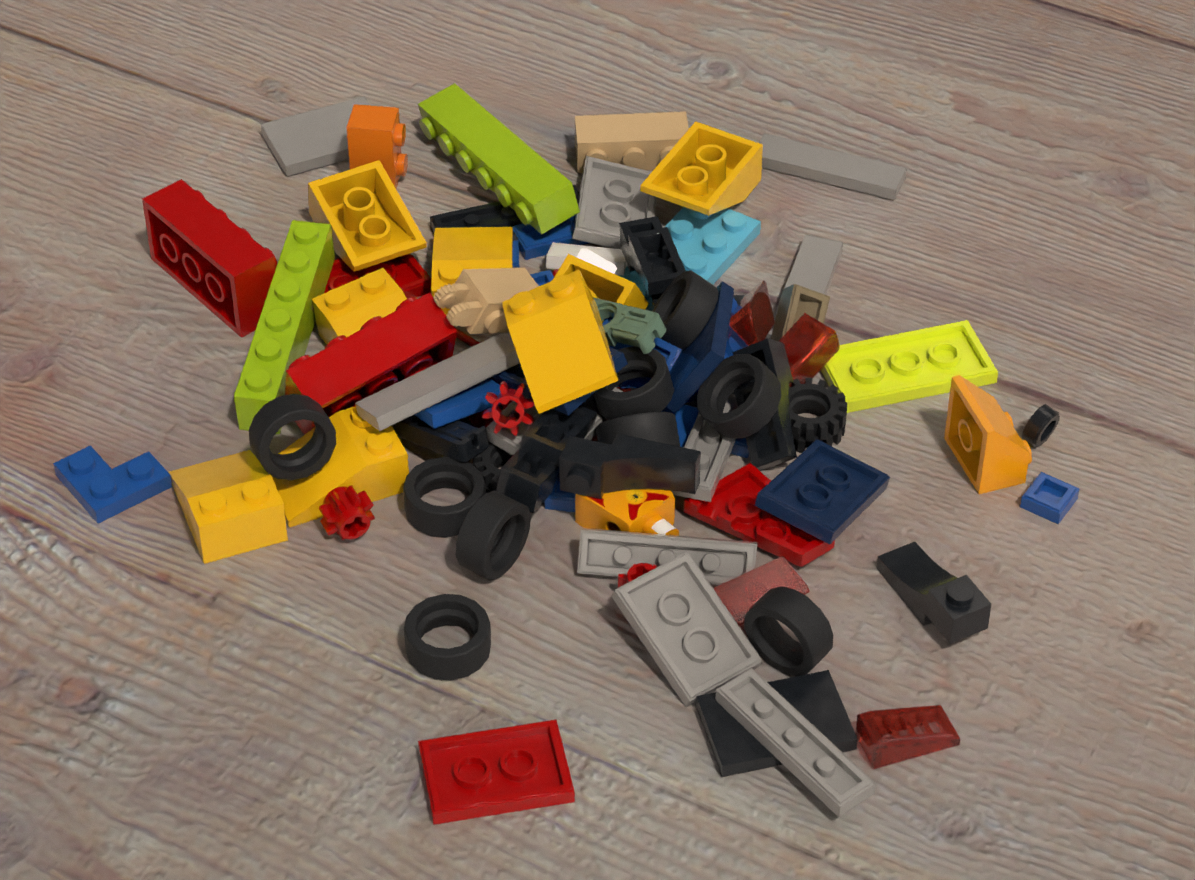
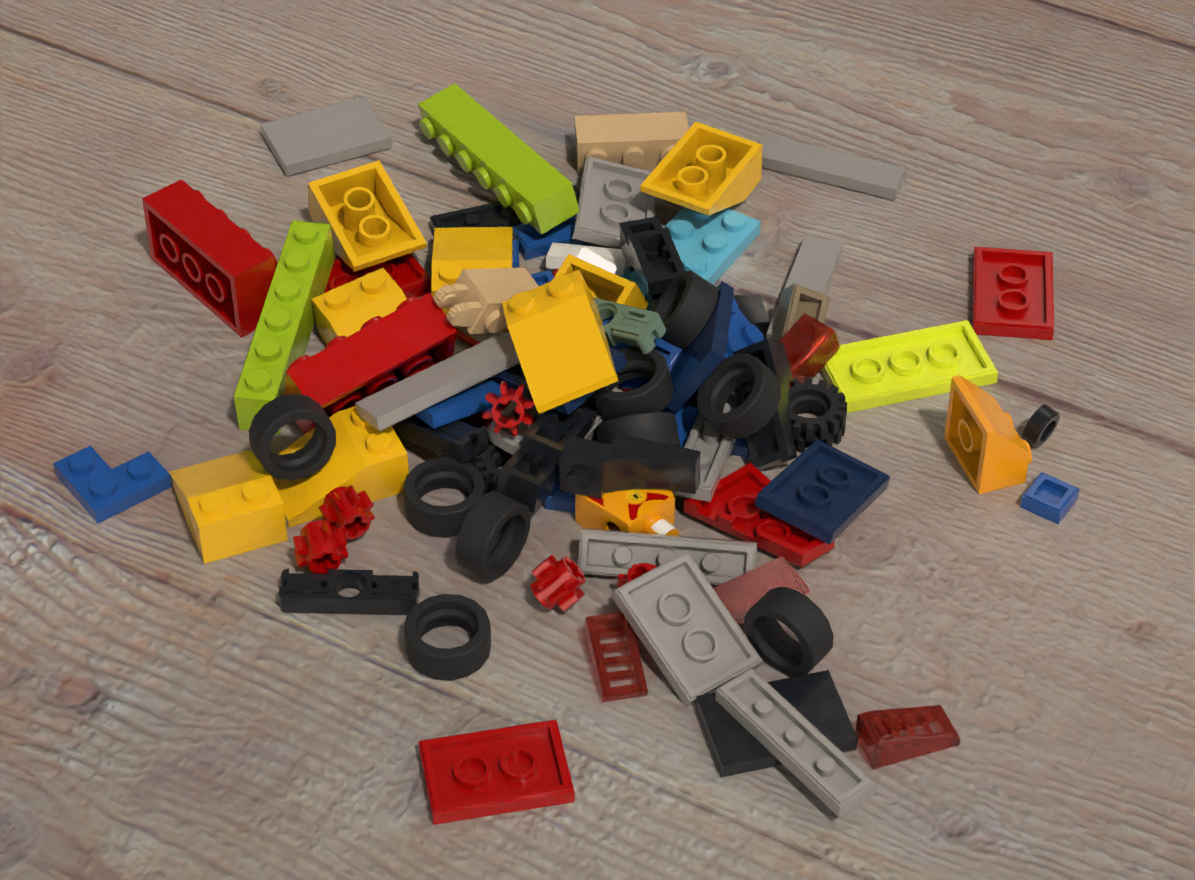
(320, 547): none -> red gear
(320, 593): none -> black piece
(377, 135): orange brick -> none
(558, 583): none -> red gear
(608, 627): none -> clear red slope
(753, 315): clear red slope -> none
(934, 594): black slope -> none
(1013, 293): none -> red tile

